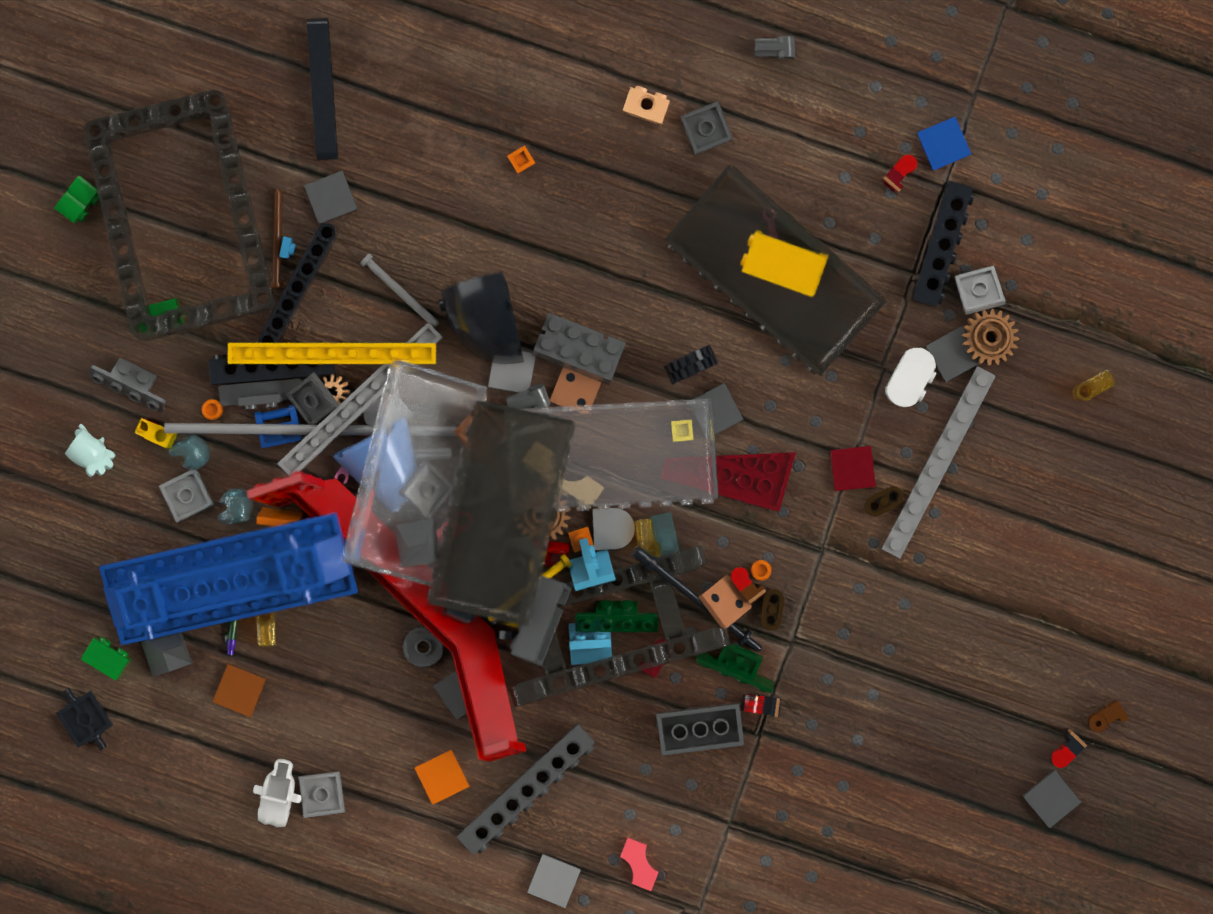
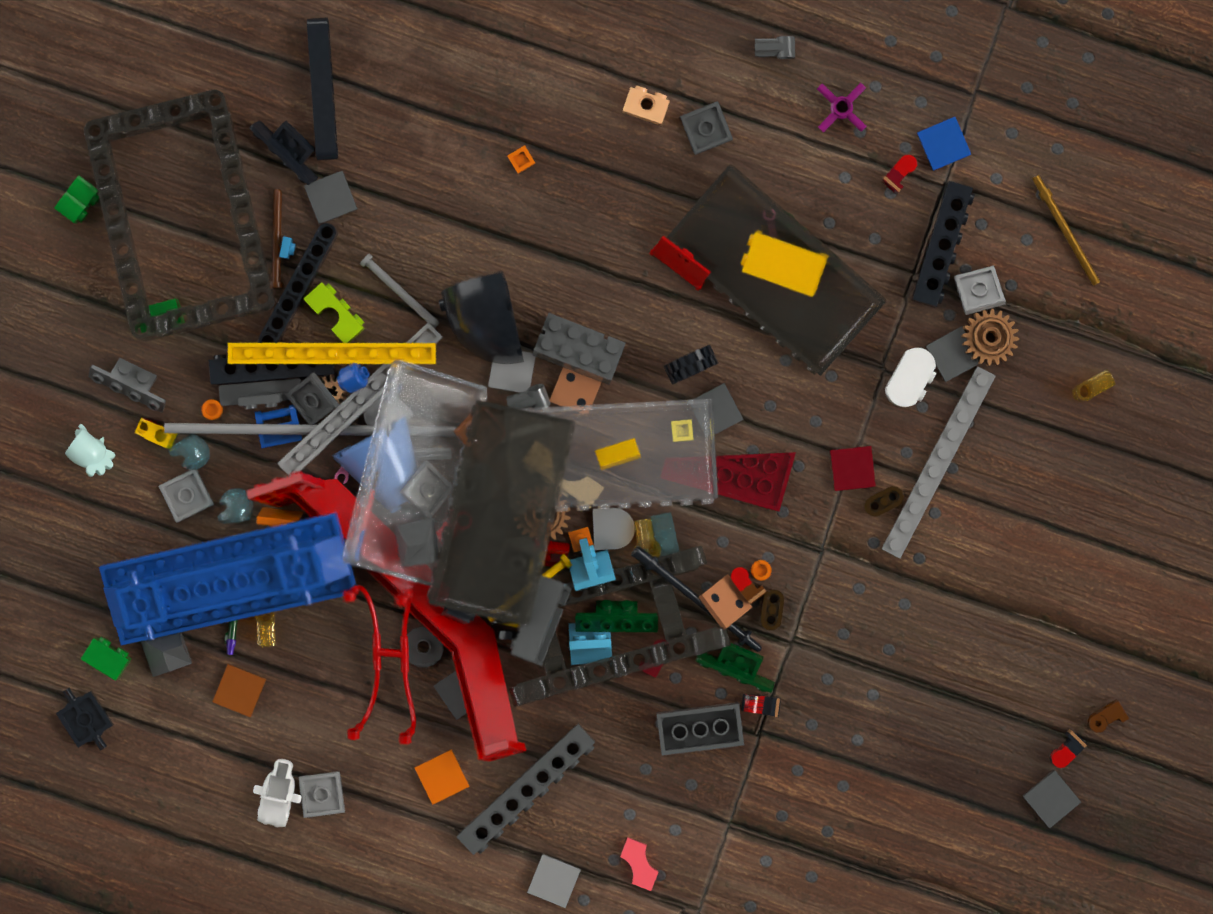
(289, 147): none -> black bracket
(348, 325): none -> lime arch
(353, 378): none -> blue head
(403, 653): none -> red bar
(617, 454): none -> yellow slope
(681, 262): none -> red door
(848, 101): none -> magenta bar
(1046, 195): none -> pearl gold bar

